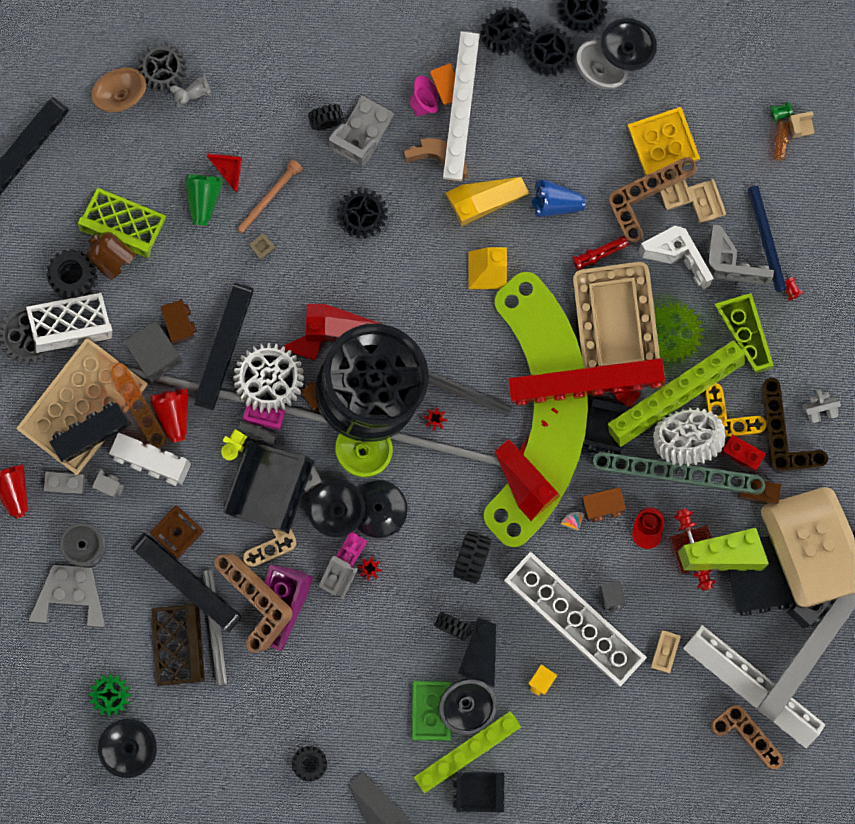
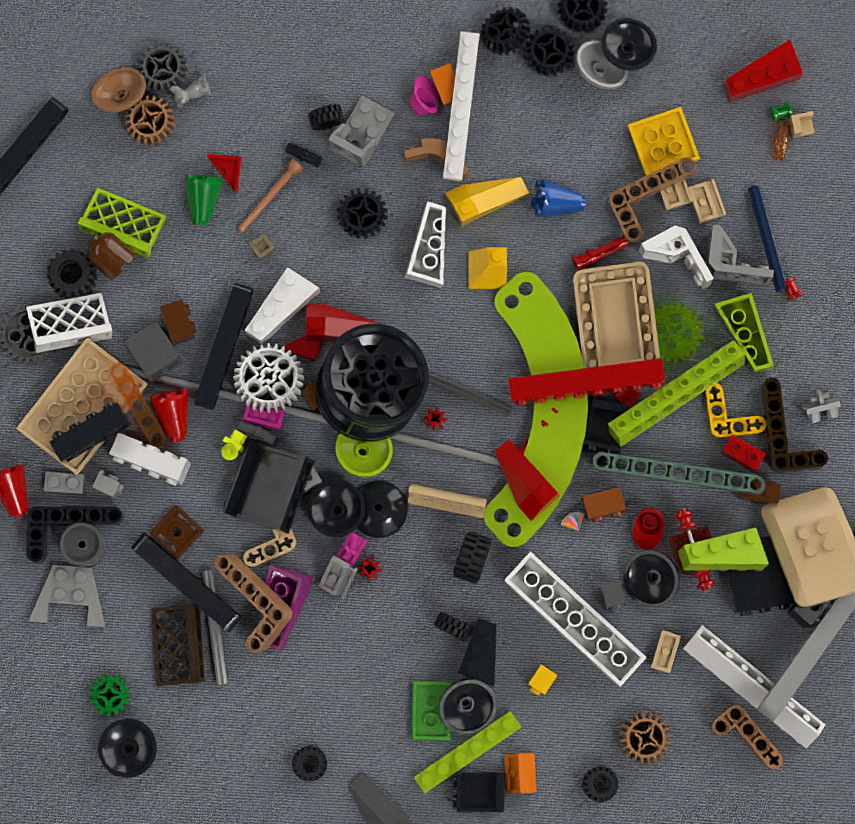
(65, 520): none -> black beam
(144, 124): none -> medium nougat gear
(281, 305): none -> white wedge
(303, 154): none -> black axle
(427, 255): none -> white wedge
(446, 501): none -> tan fence
(520, 773): none -> orange panel
(588, 784): none -> black tyre
(642, 584): none -> black dish
(660, 746): none -> medium nougat gear
(689, 437): white gear -> none
(765, 73): none -> red wedge

